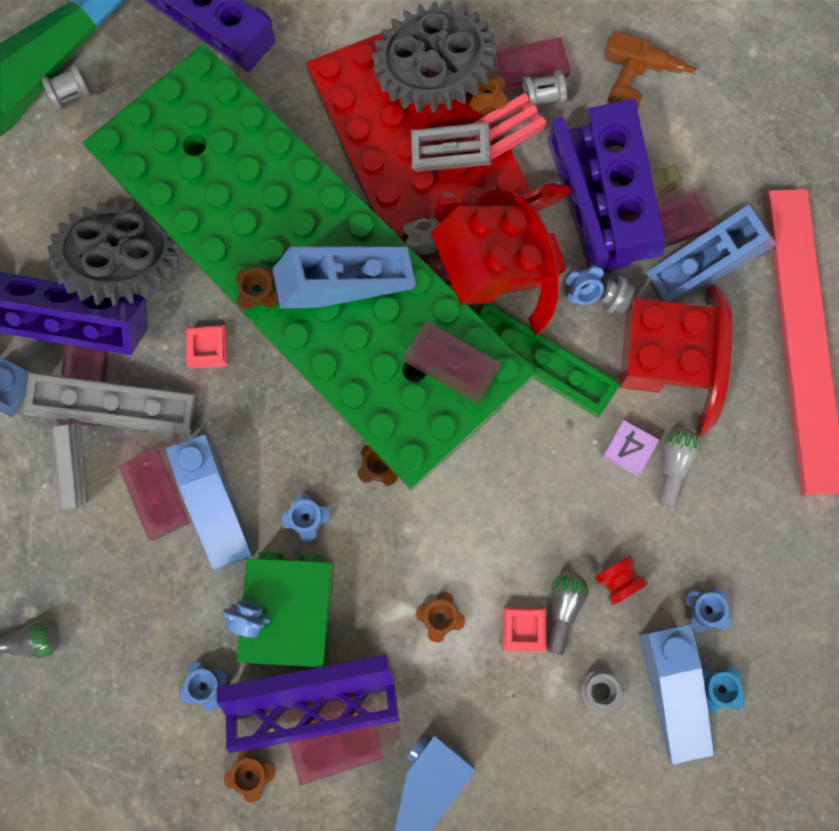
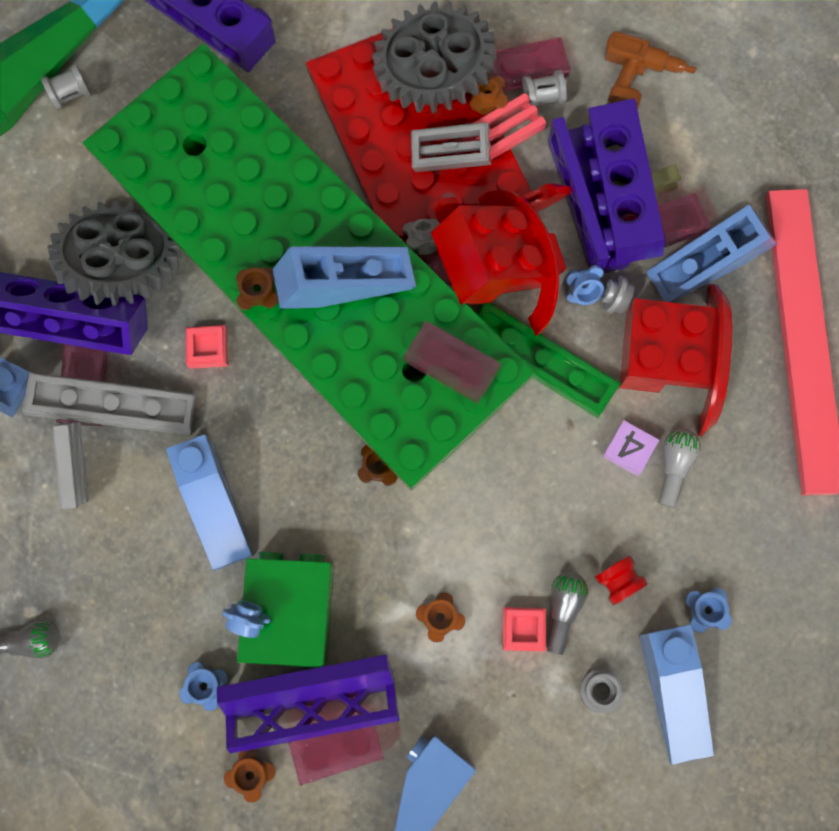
(153, 494): clear pink plate -> none
(305, 505): medium blue plate -> none
(733, 693): dark azure plate -> none

